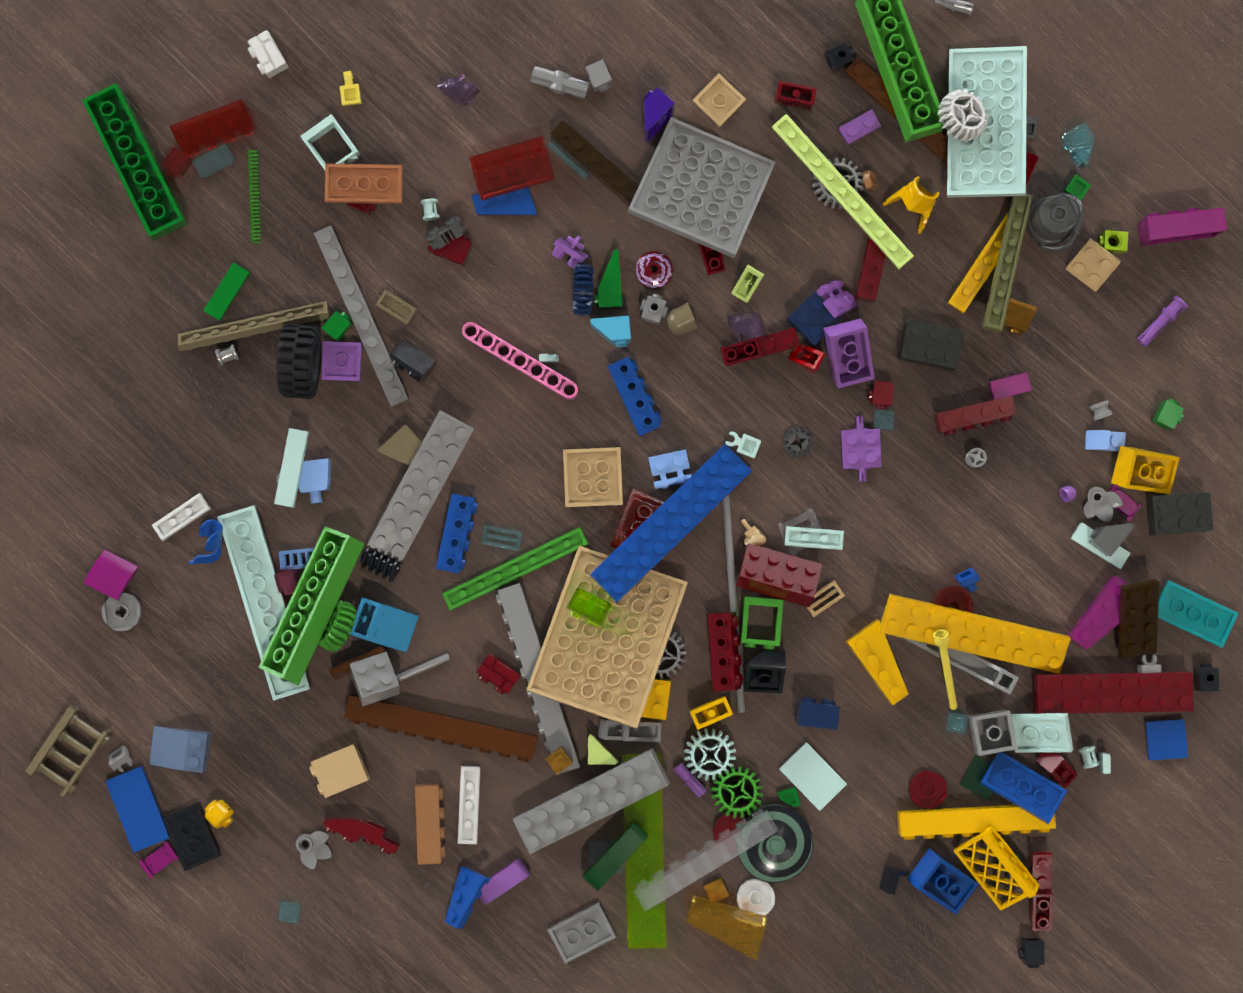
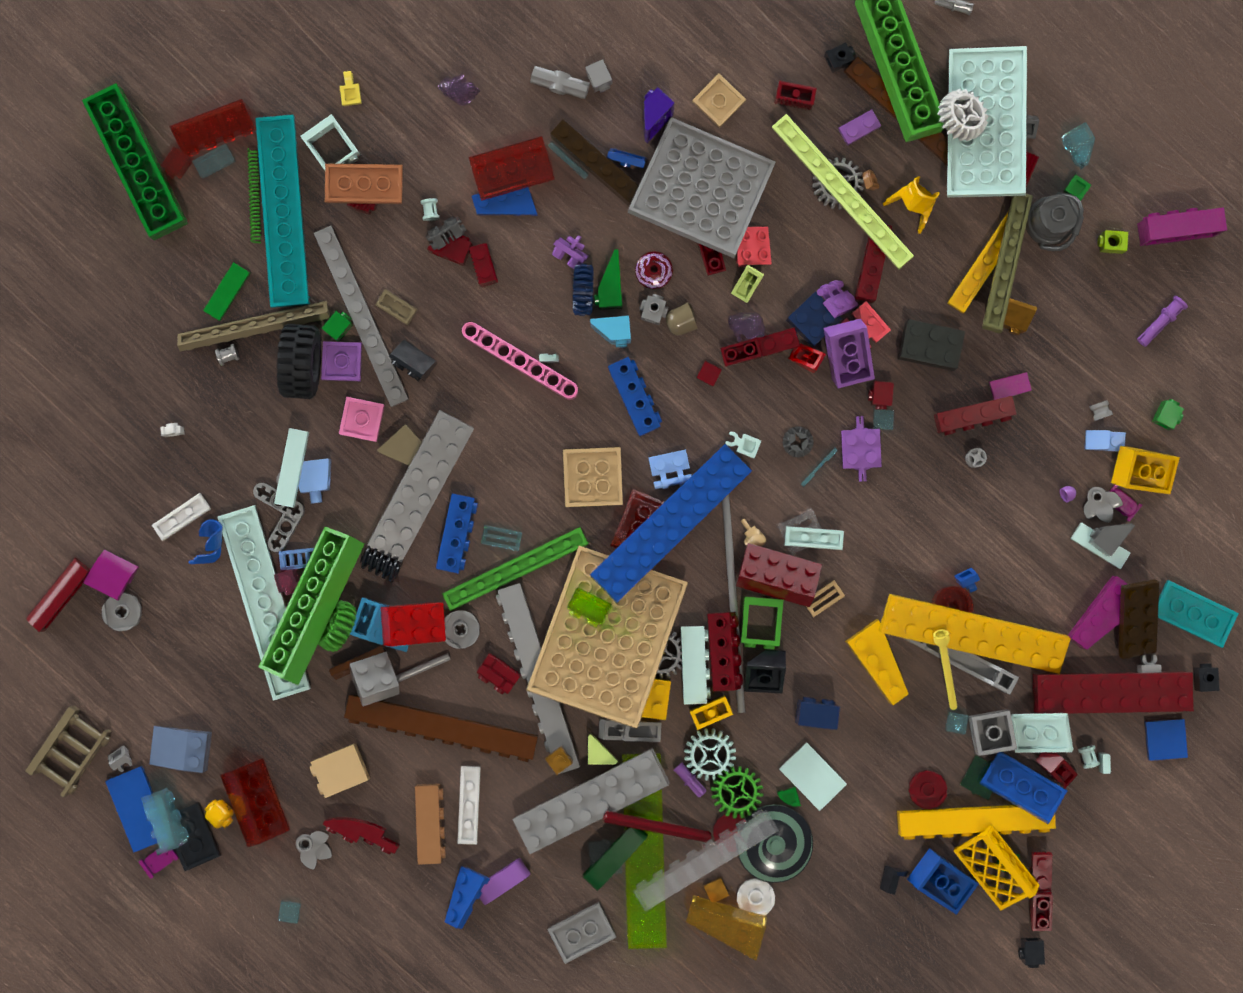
(58, 596): none -> dark red brick
(164, 820): none -> clear light blue wedge
(172, 430): none -> white plate
(255, 802): none -> clear red slope
(267, 53): white brick -> none
(282, 211): none -> teal plate
(287, 516): none -> light grey beam
(361, 419): none -> bright pink plate
(413, 624): none -> red brick
(471, 626): none -> light grey plate
(483, 265): none -> dark red brick
(626, 158): none -> blue plate
(656, 826): none -> dark red axle
(694, 665): none -> light aqua brick
(709, 374): none -> dark red tile
(754, 247): none -> coral hinge
(811, 475): none -> clear light blue piece
(875, 325): none -> coral plate
(1093, 264): tan plate -> none
(1179, 513): pearl dark grey brick -> none

